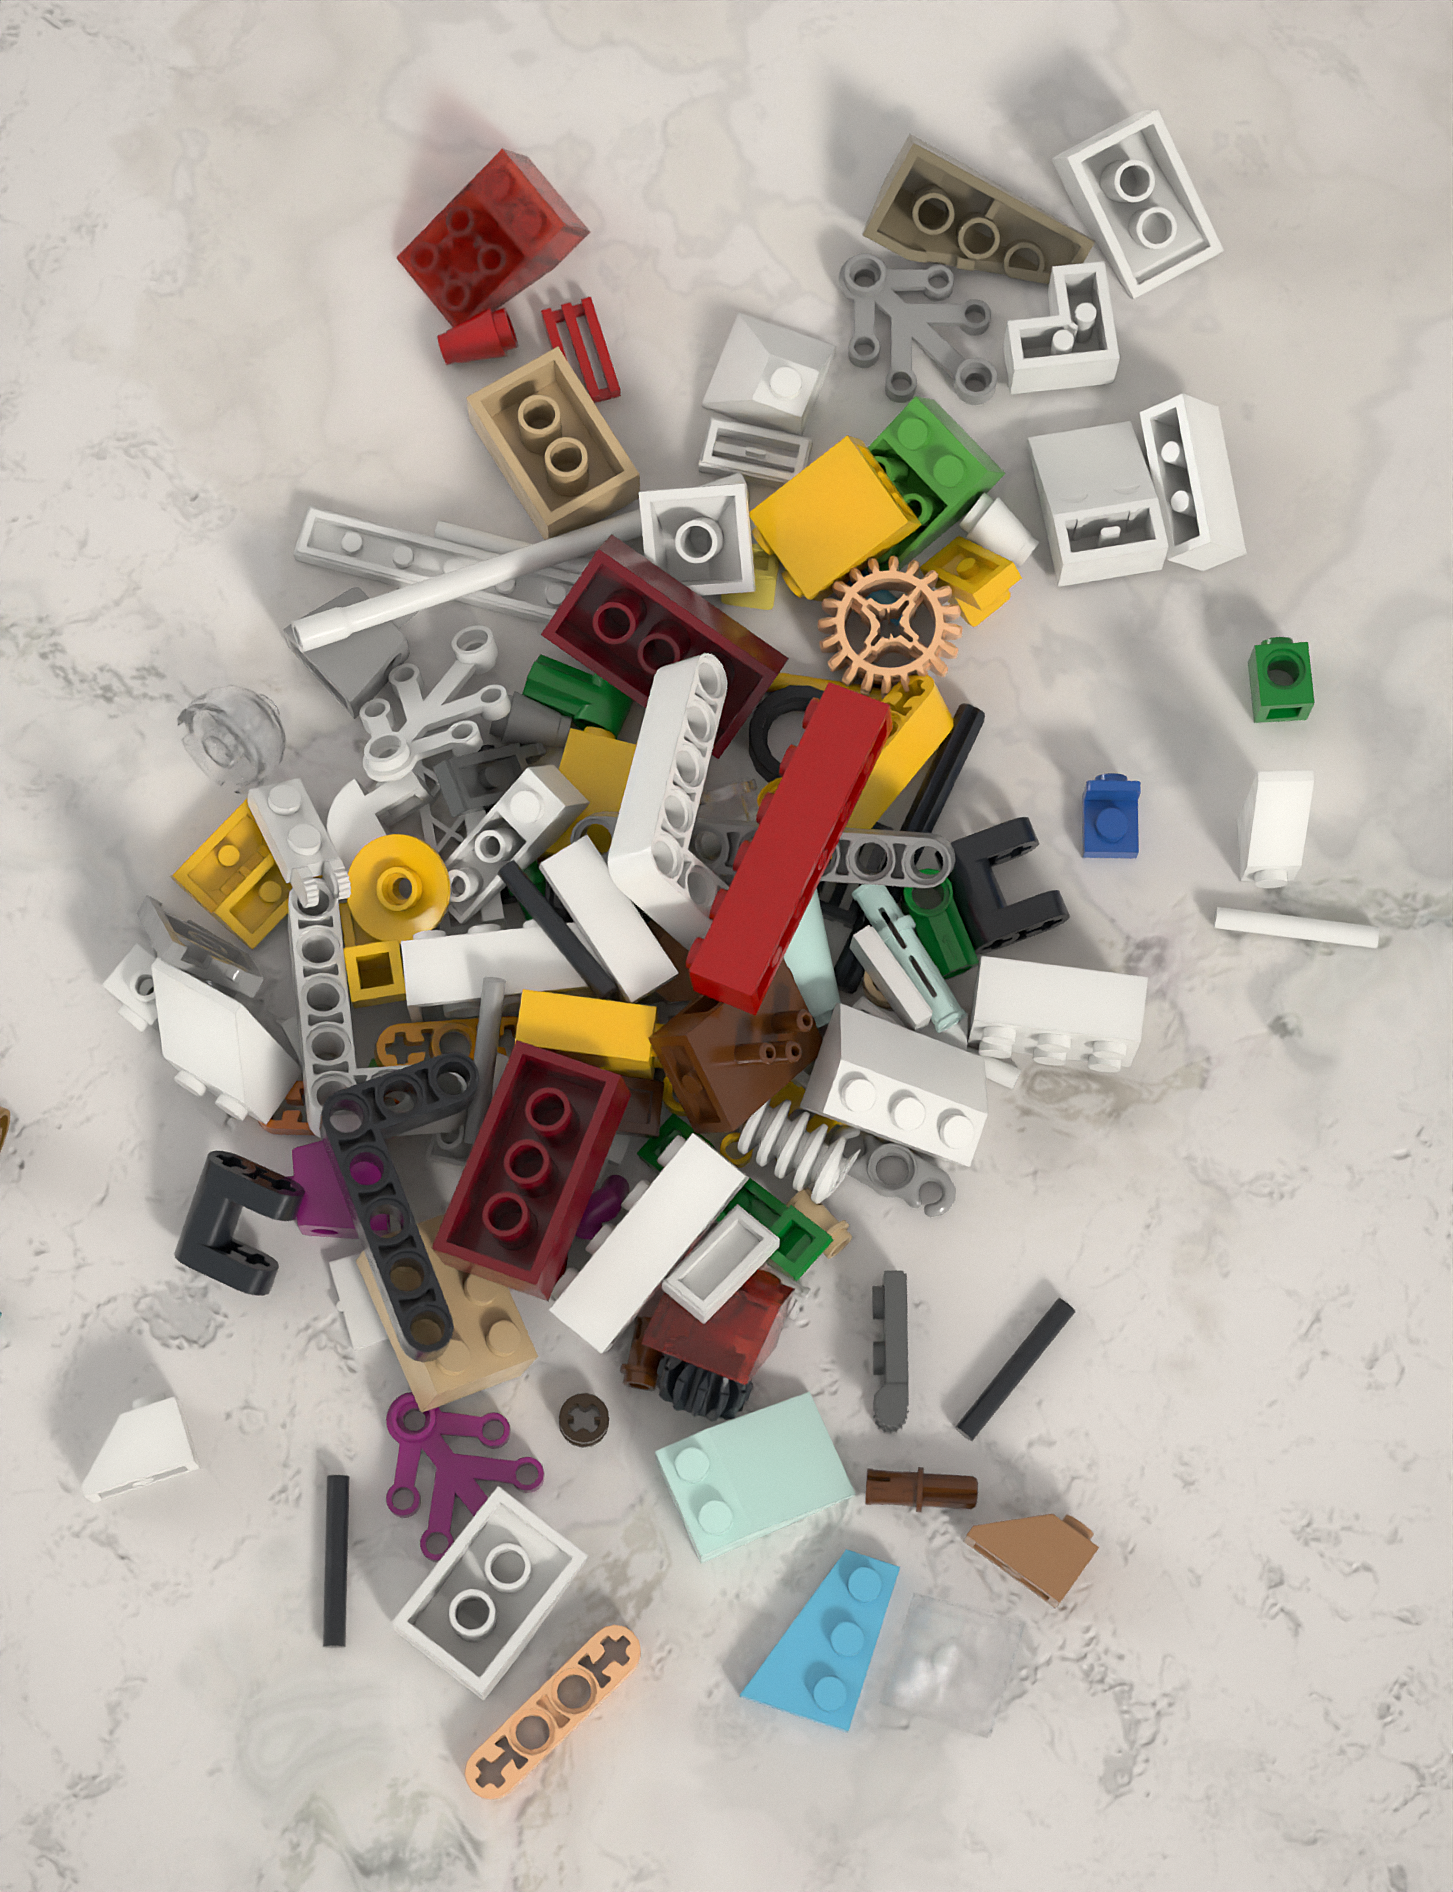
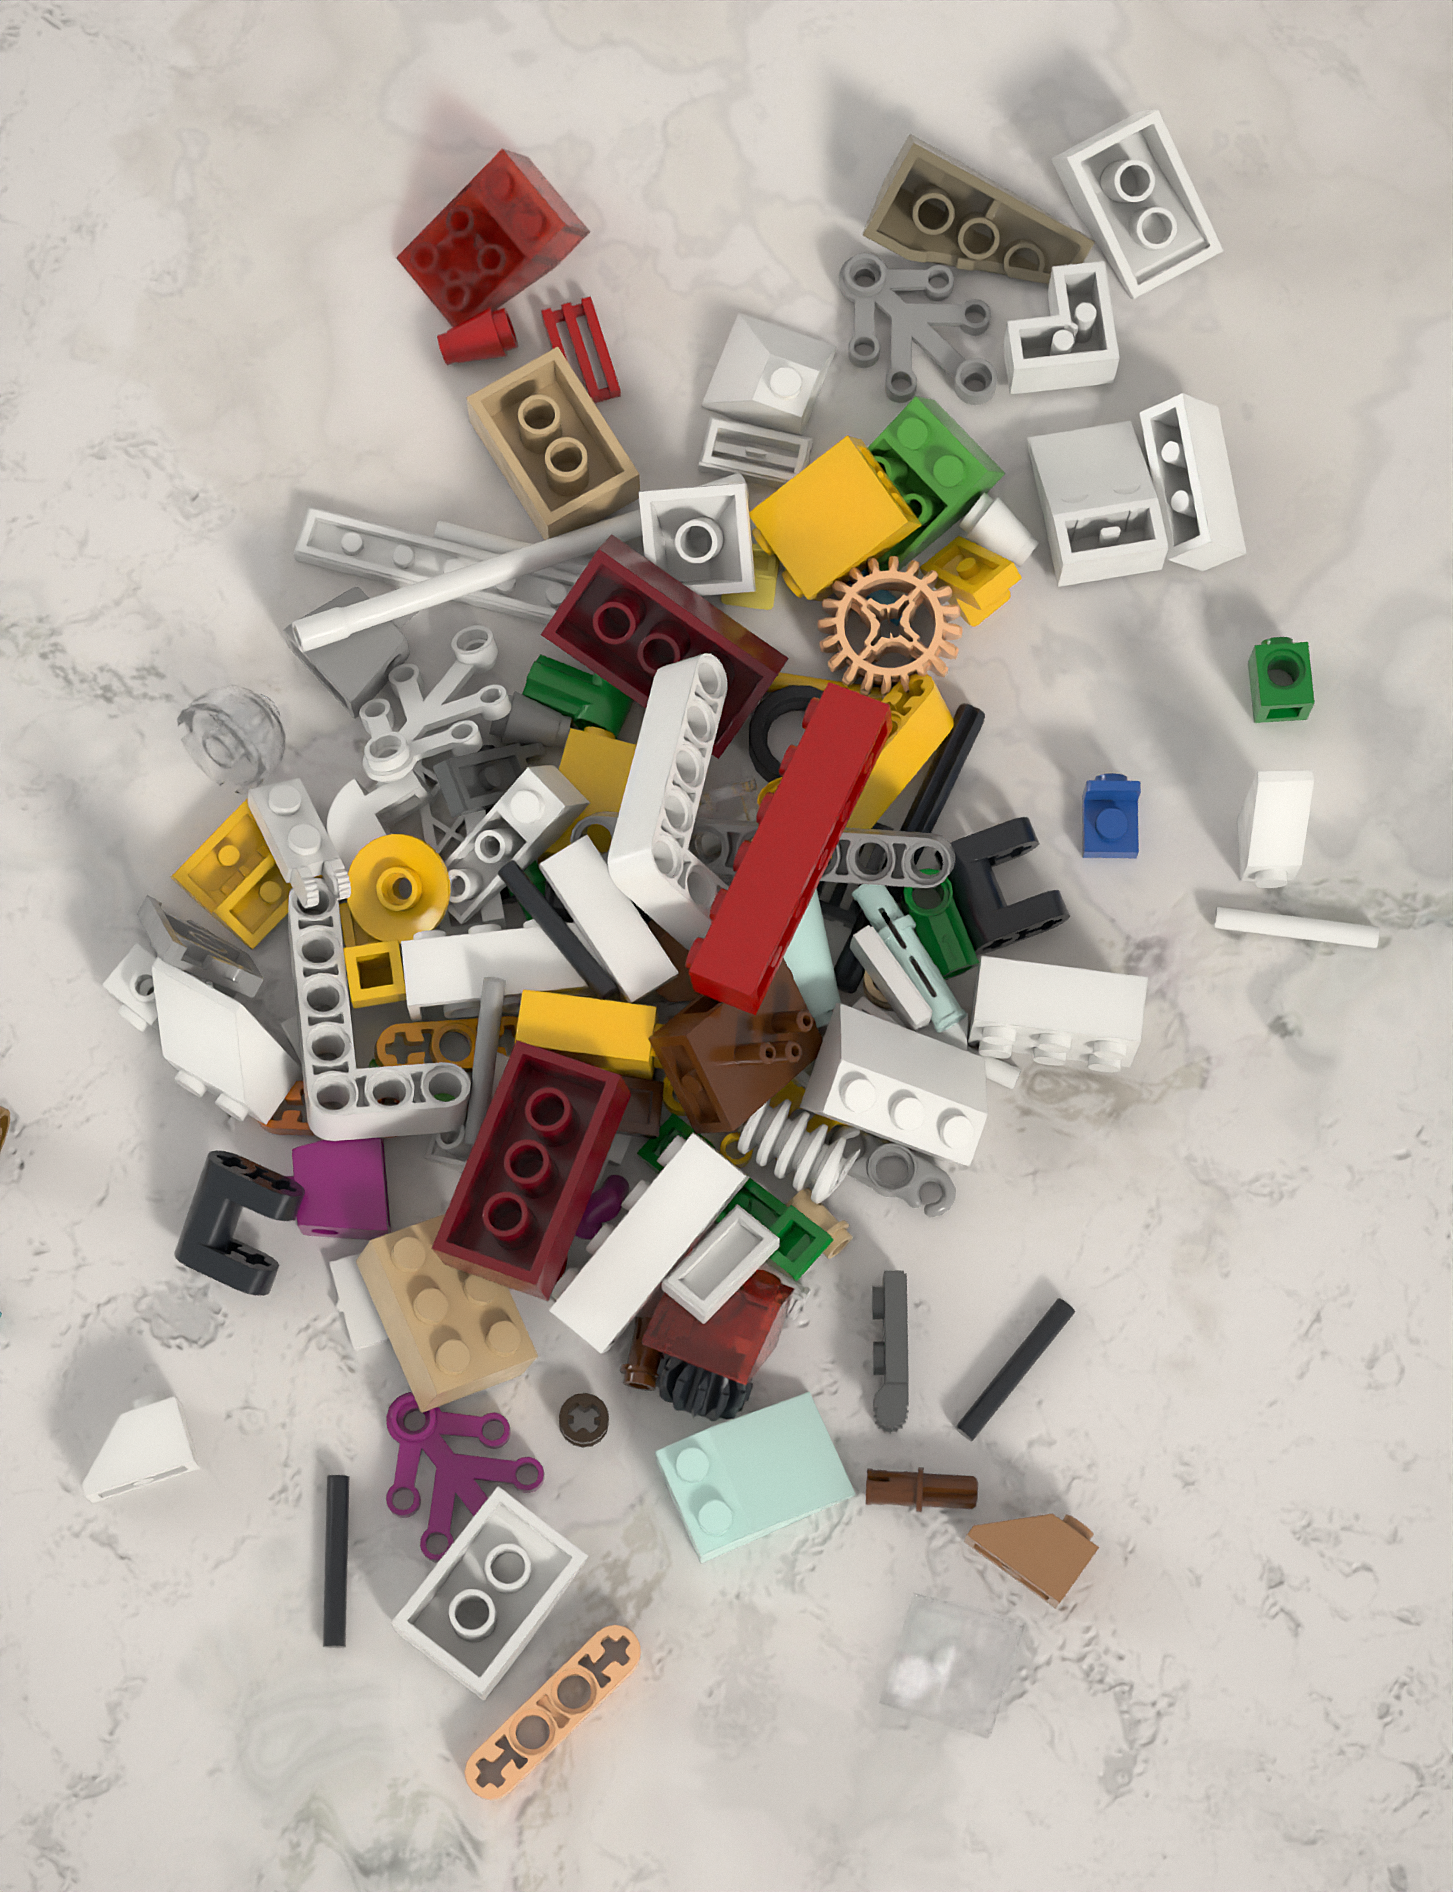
(387, 1194): black beam -> none
(829, 1645): medium azure wing -> none

